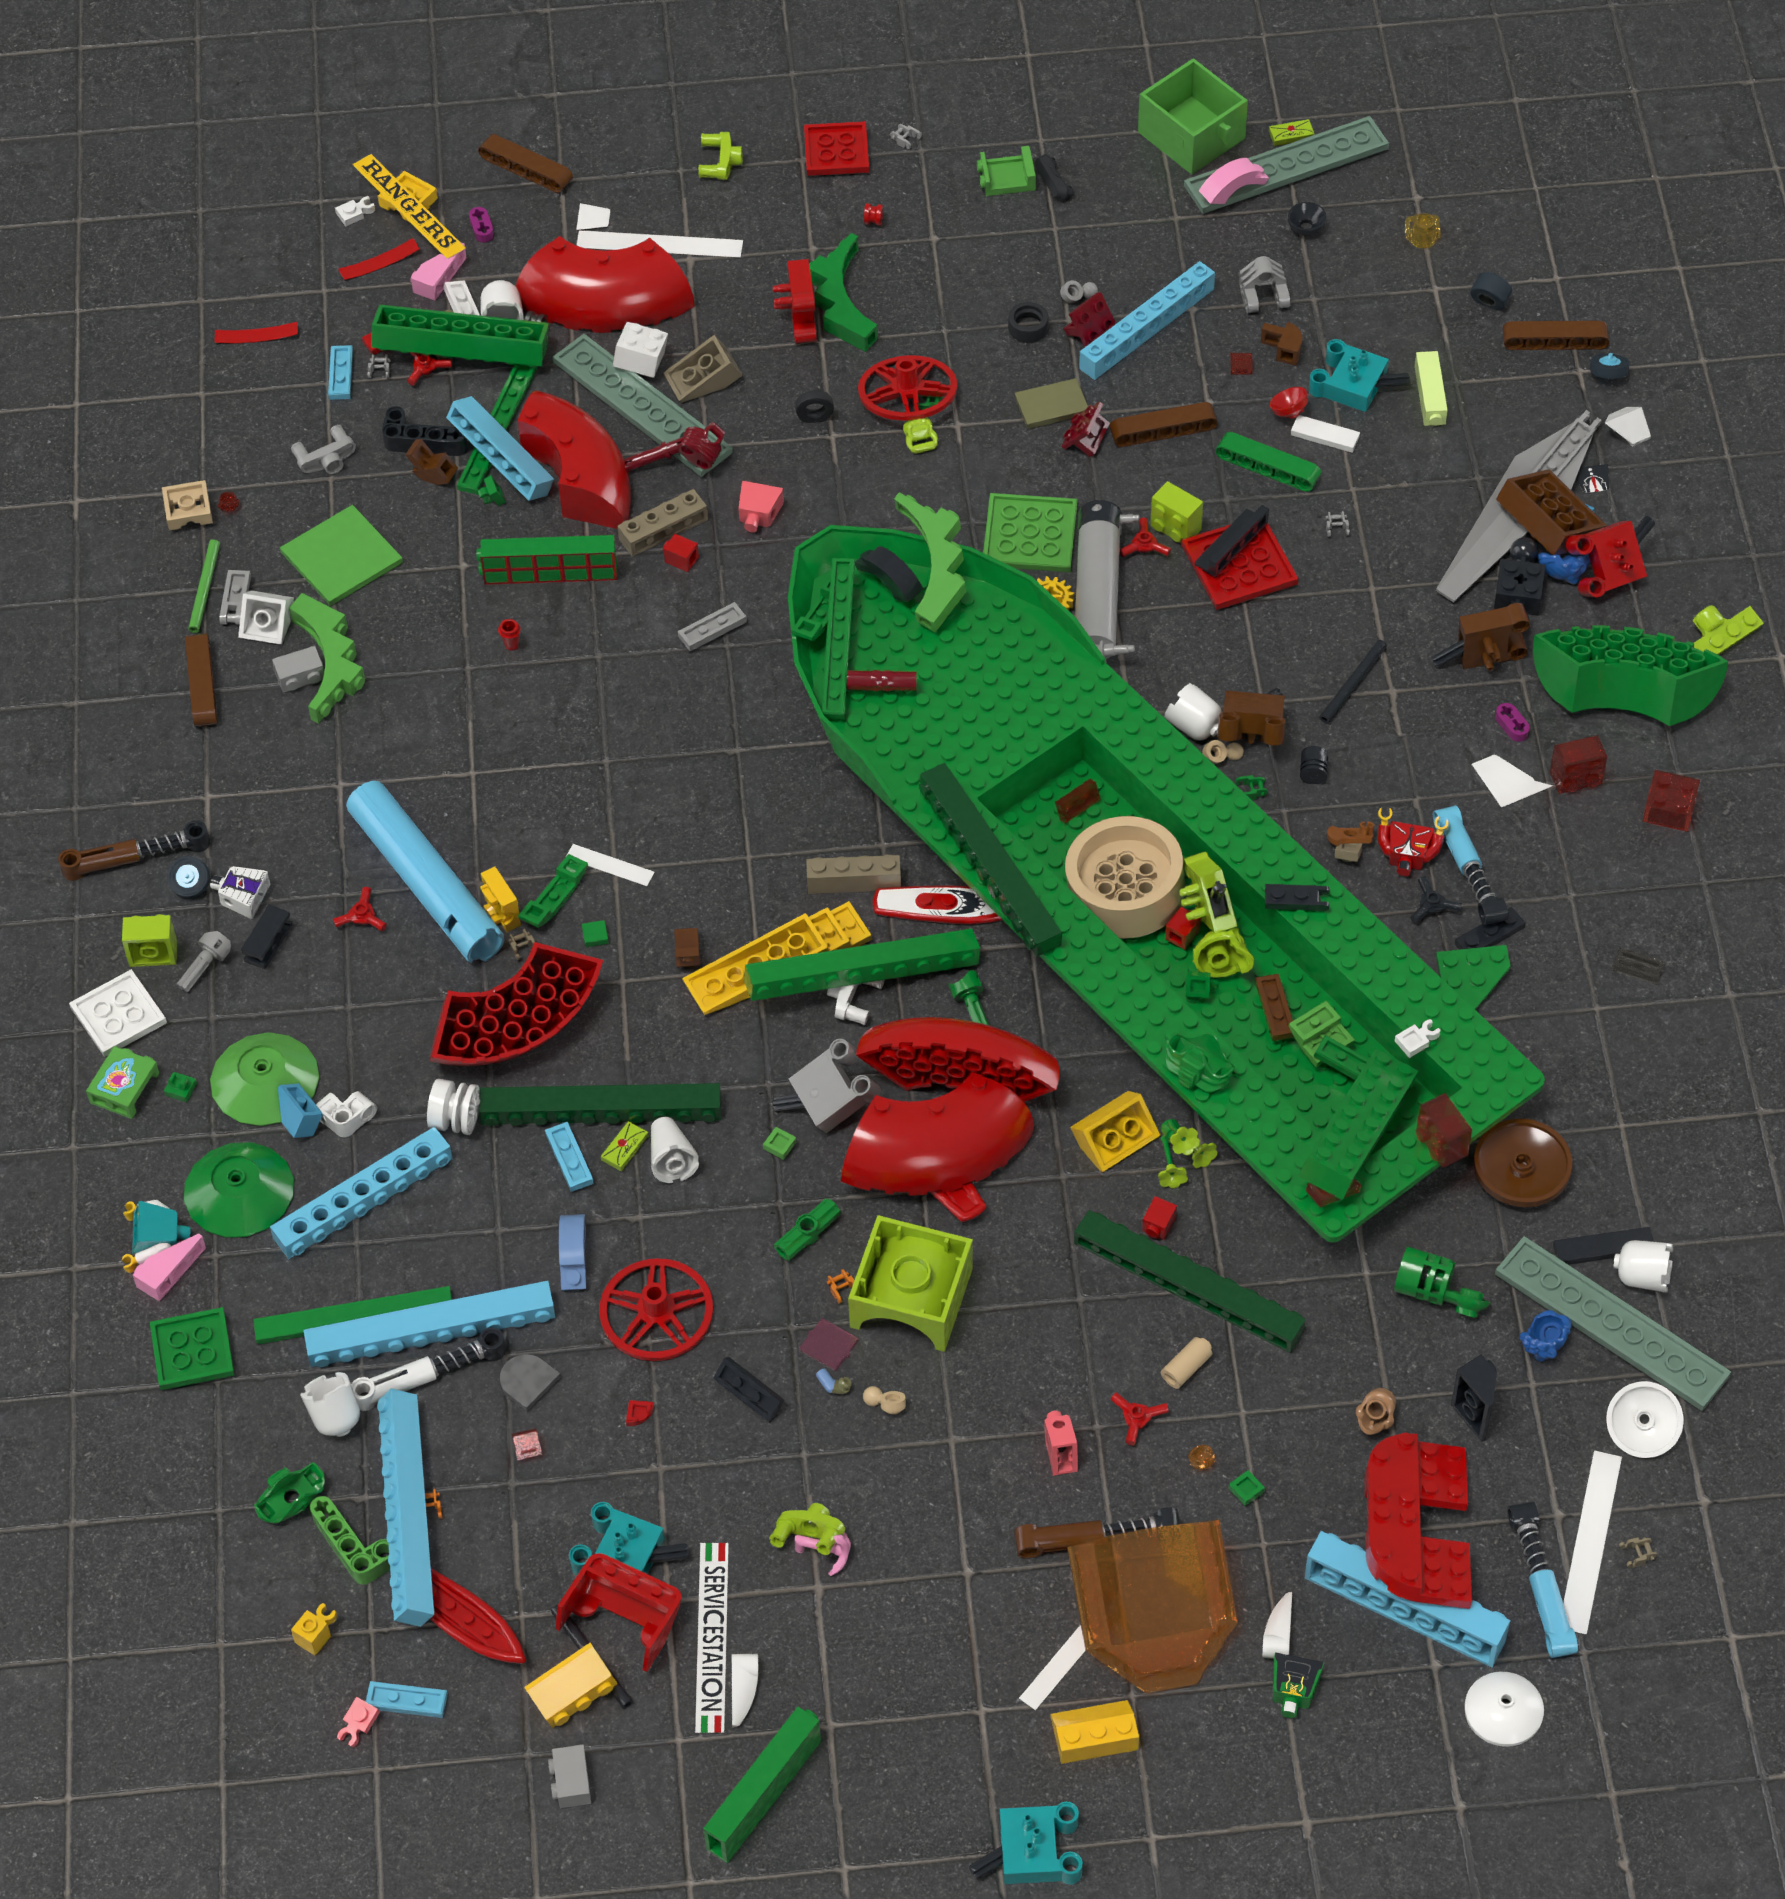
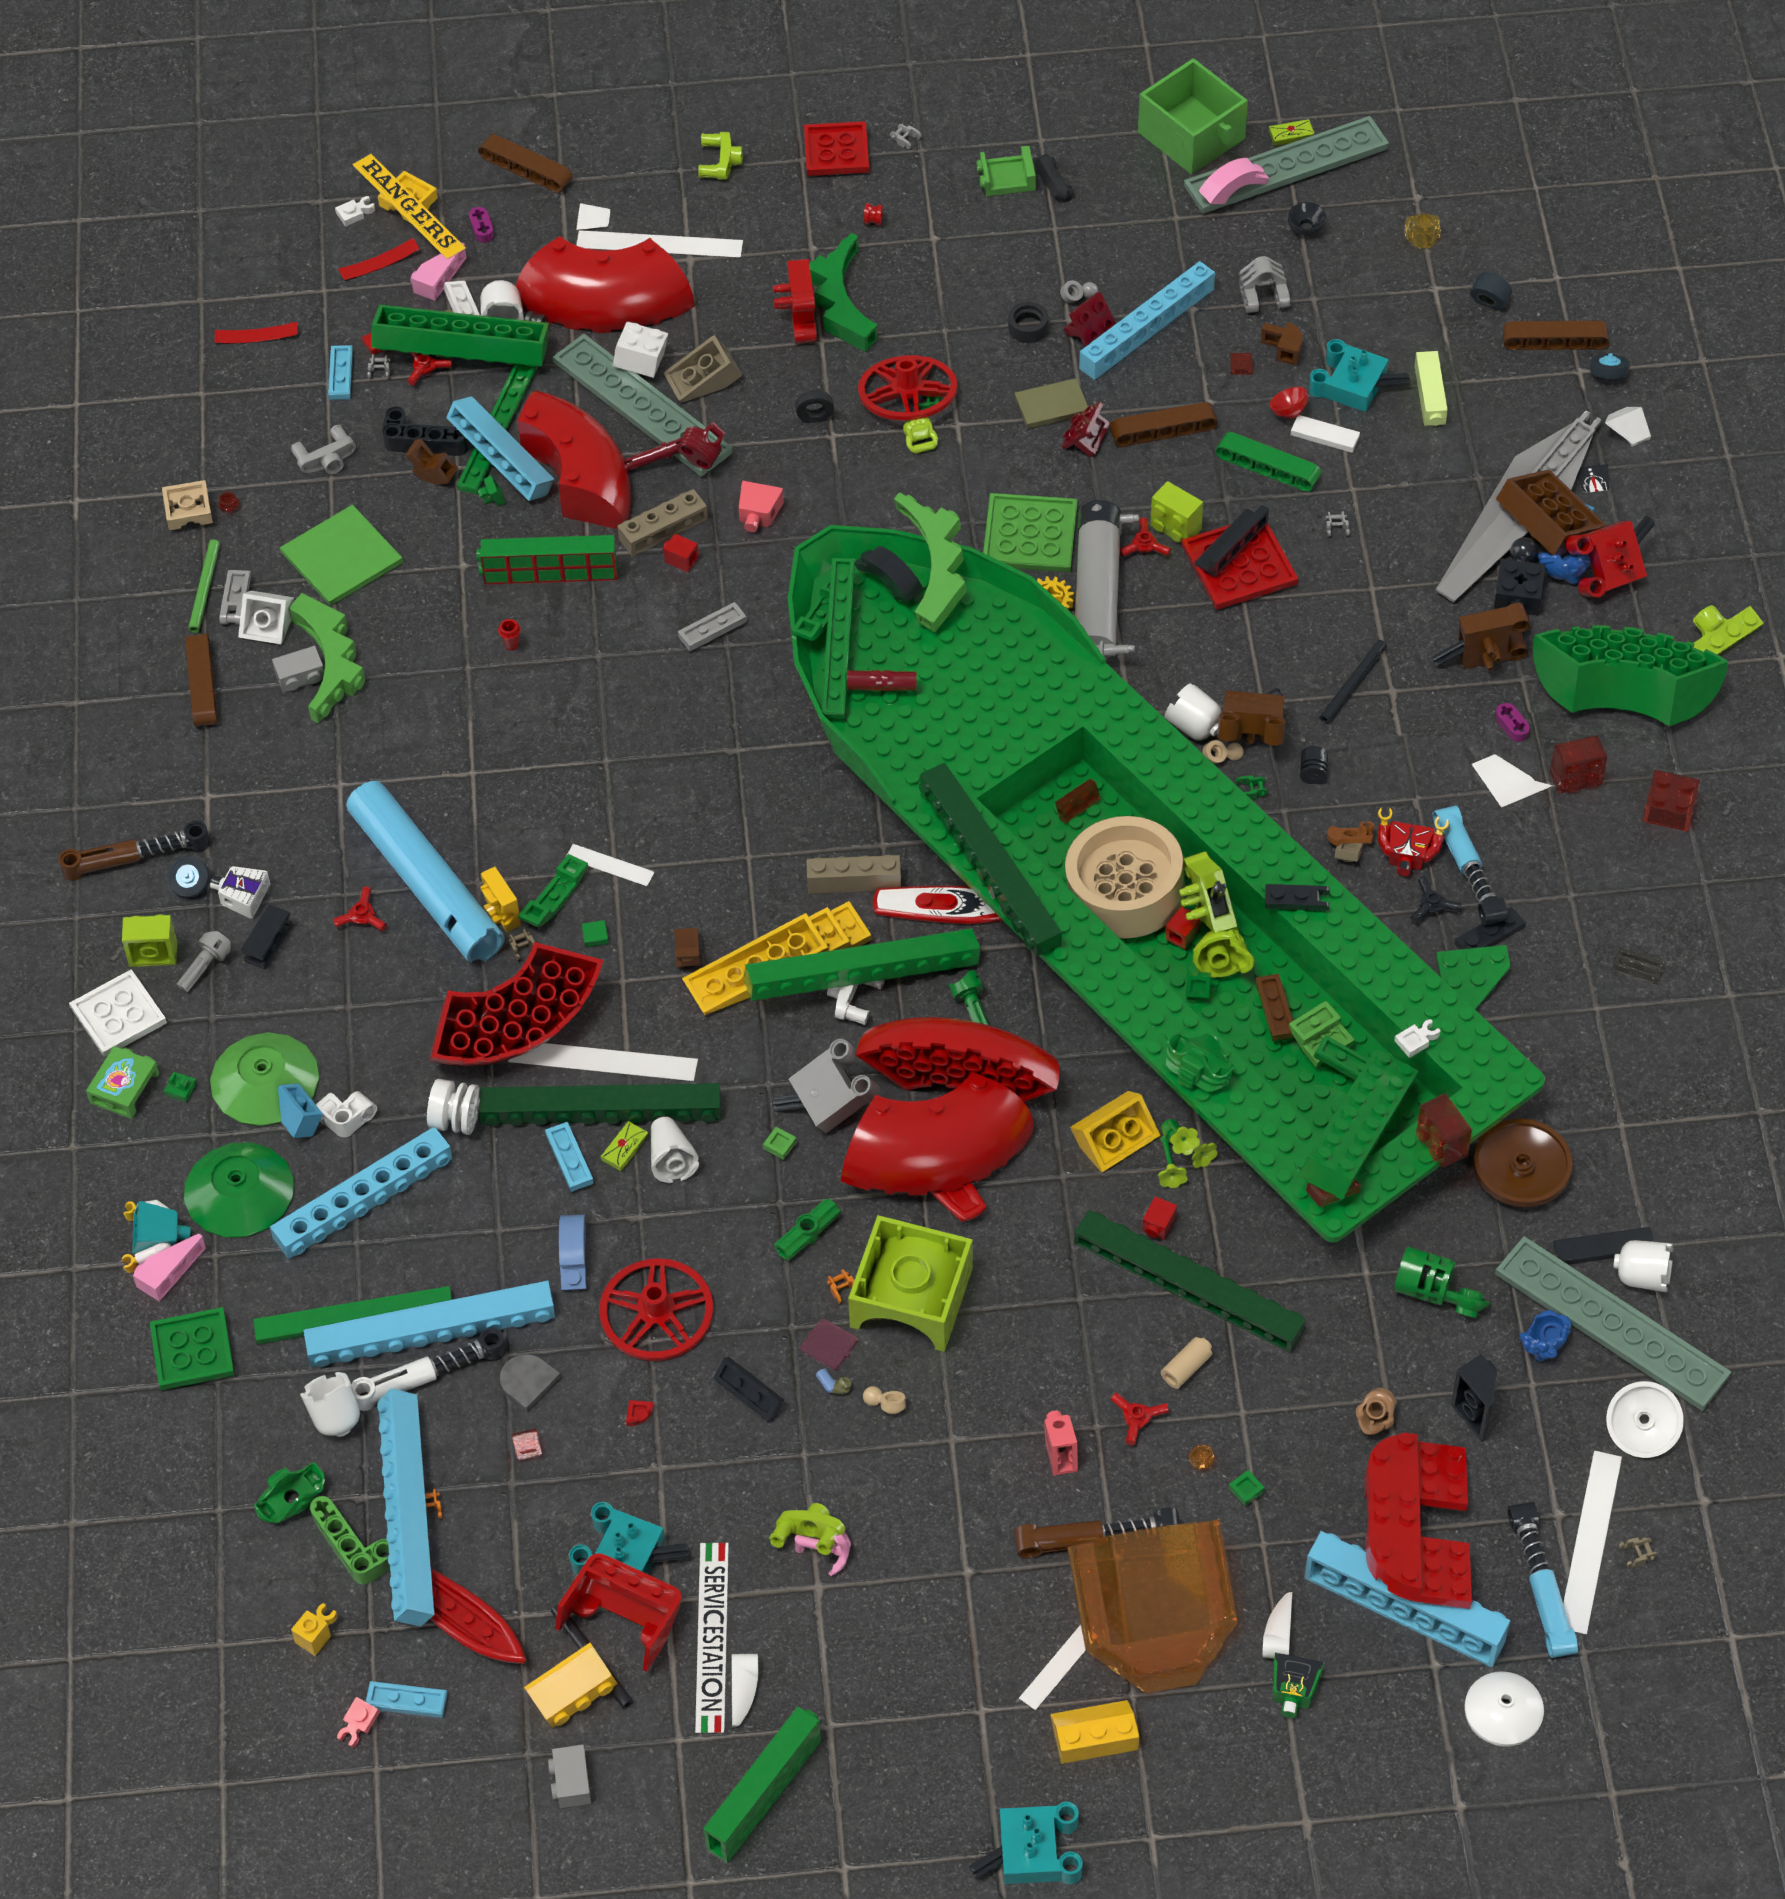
(610, 1061): none -> white sticker

